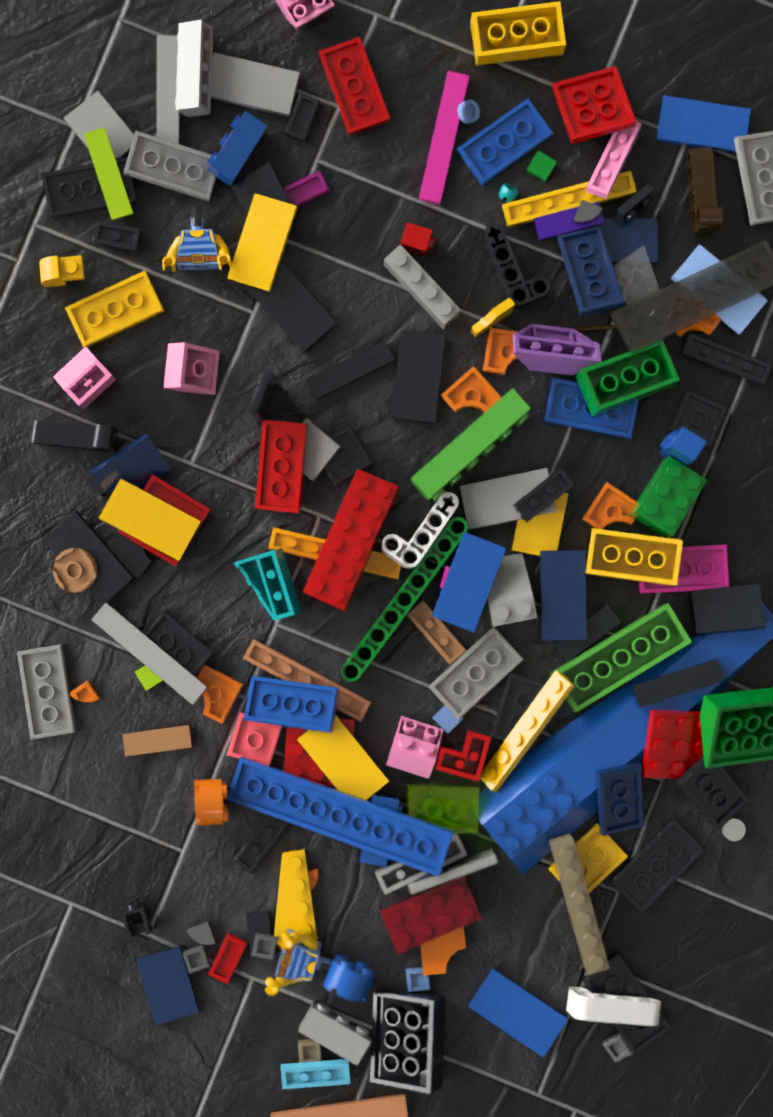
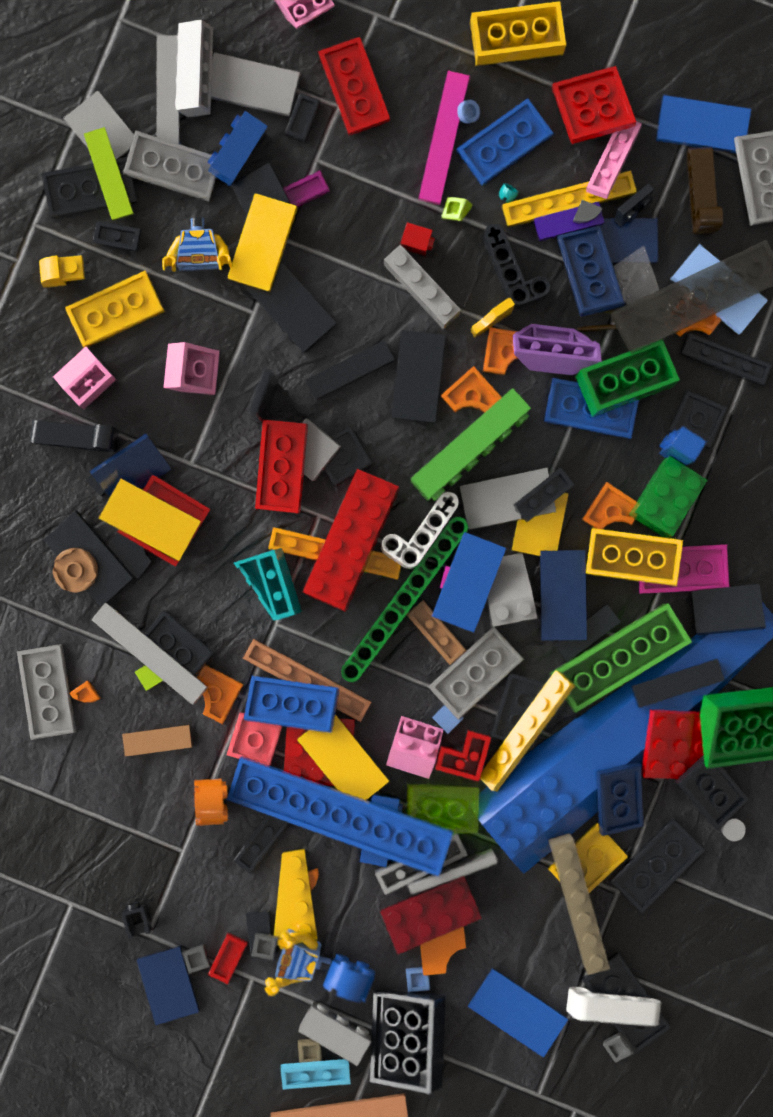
(202, 934): dark grey tile -> none
(456, 209): none -> lime slope
(541, 166): green tile -> none

